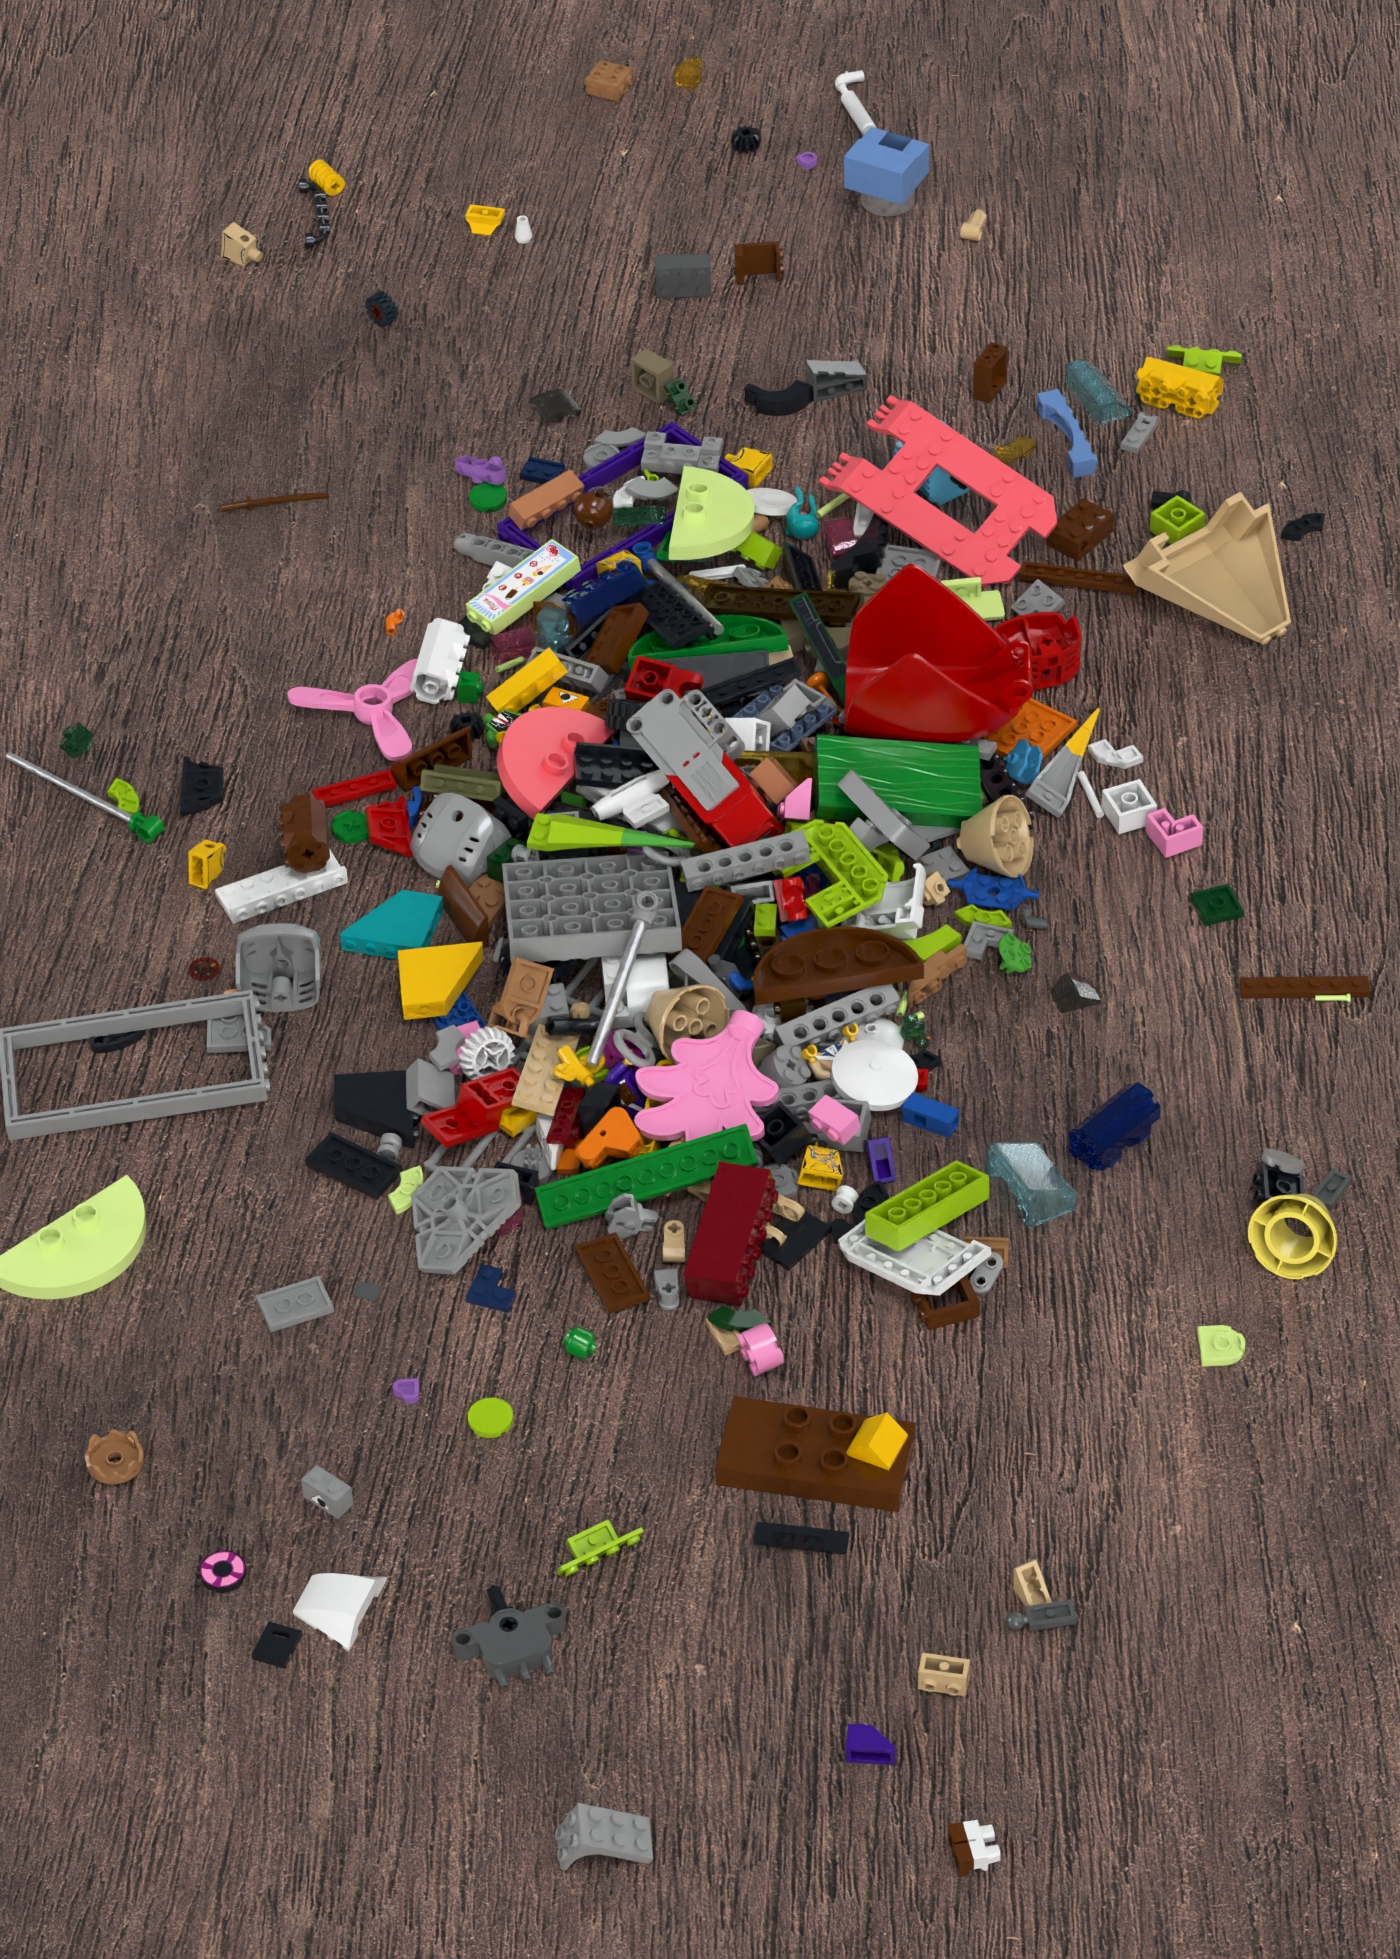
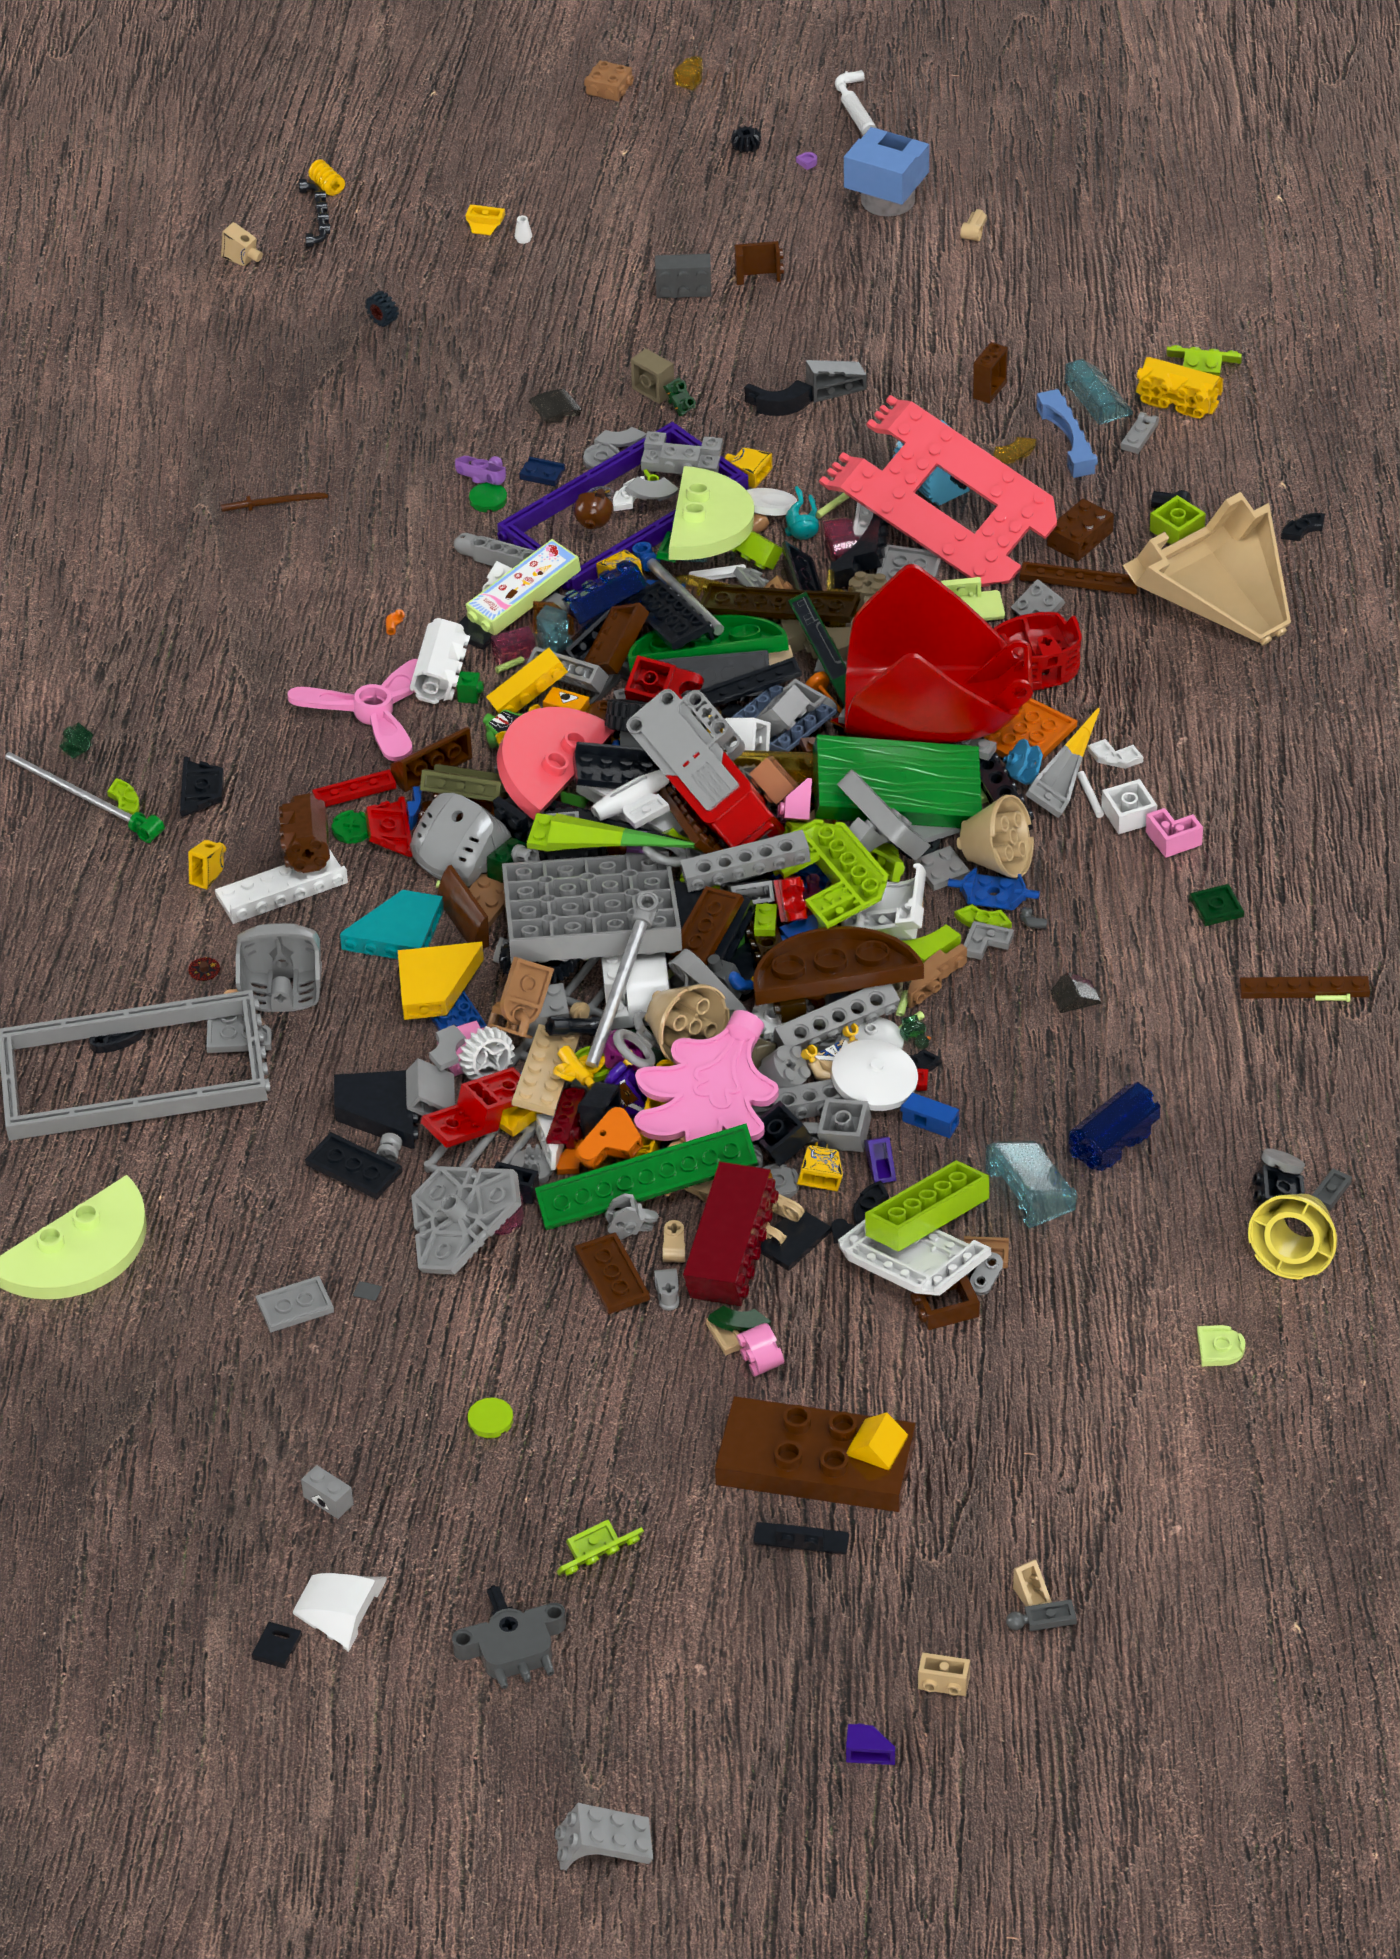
(111, 1446): medium nougat plate -> none
(222, 1571): tile -> none
(407, 1390): medium lavender tile -> none
(410, 1182): yellowish green tile -> none
(469, 720): black gear -> none
(486, 1291): dark blue plate -> none
(545, 500): nougat brick -> none
(579, 1342): green head -> none
(639, 515): clear green hinge -> none
(834, 1120): bright pink brick -> none
(844, 1199): white wheel -> none
(934, 889): tan brick -> none
(969, 1848): hips -> none
(1015, 954): bright green plate -> none

